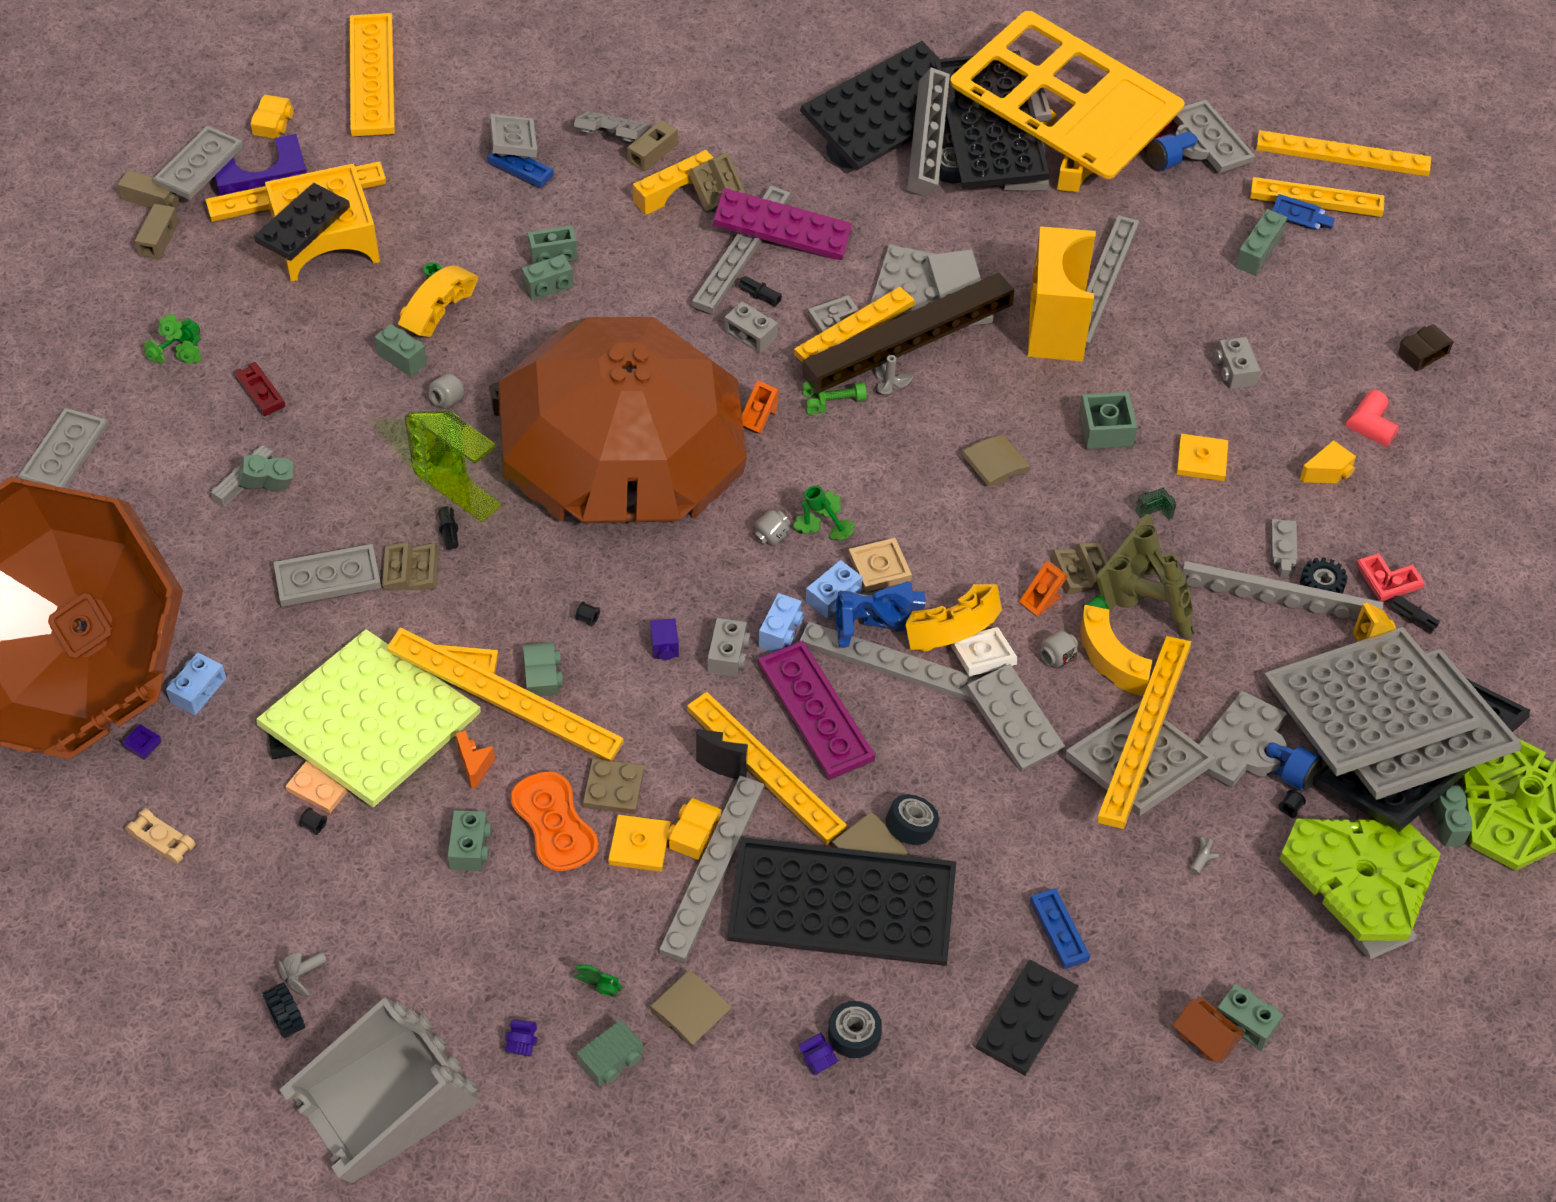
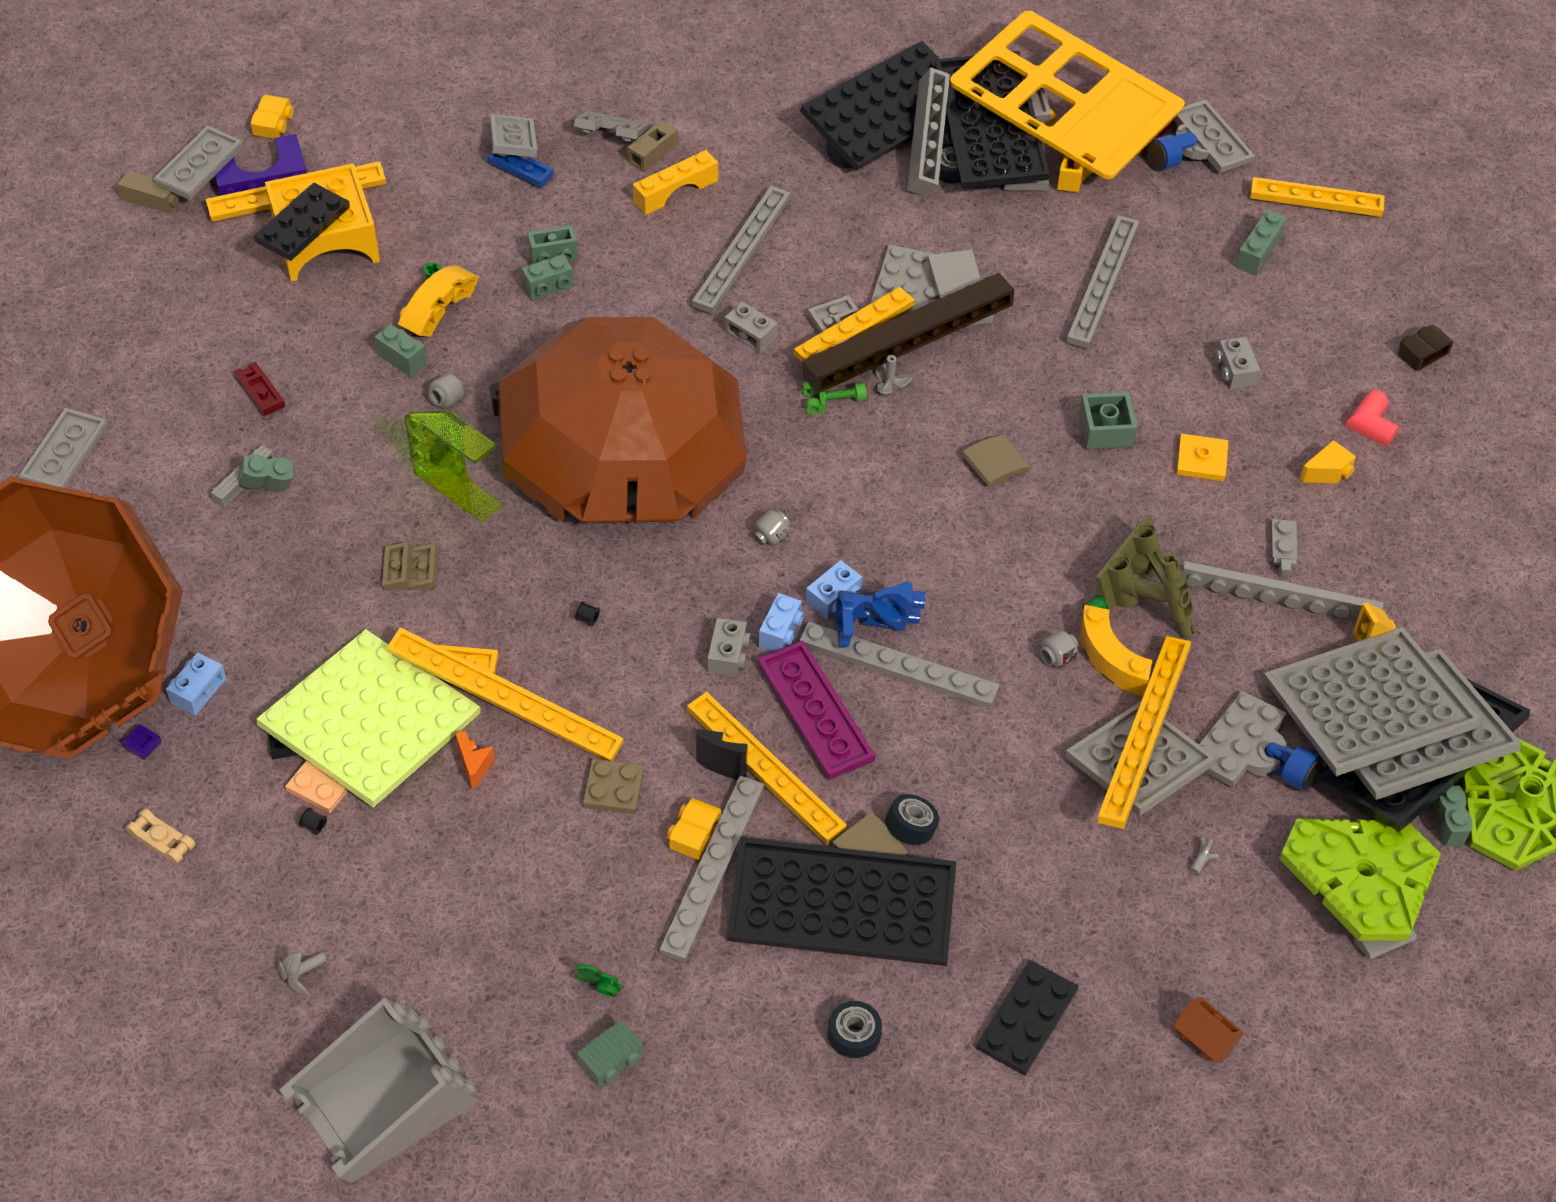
(156, 231): dark tan brick -> none
(185, 331): bright green plant -> none
(283, 1010): black bush -> none
(327, 575): light grey plate -> none
(371, 75): yellow plate -> none
(448, 527): black axle -> none
(468, 840): sand green brick -> none
(521, 1038): dark purple piece -> none
(541, 668): sand green brick -> none
(560, 834): orange plate -> none
(639, 843): yellow plate -> none
(664, 639): dark purple brick -> none
(690, 1007): dark tan slope -> none
(712, 177): dark tan slope -> none
(759, 406): orange slope -> none
(760, 290): black axle -> none
(782, 224): magenta plate -> none
(817, 1053): dark purple piece -> none
(826, 505): plant -> none
(880, 564): tan plate -> none
(945, 626): yellow brick -> none
(984, 652): white plate -> none
(1015, 717): light grey plate -> none
(1044, 589): orange slope -> none
(1059, 296): yellow container -> none
(1059, 928): blue plate -> none
(1080, 566): dark tan slope -> none
(1156, 501): clear green bracket -> none
(1251, 1015): sand green brick -> none
(1292, 803): black axle -> none
(1302, 213): blue hinge -> none
(1335, 577): black bush -> none
(1343, 153): yellow plate -> none
(1387, 583): coral brick -> none
(1415, 614): black axle -> none

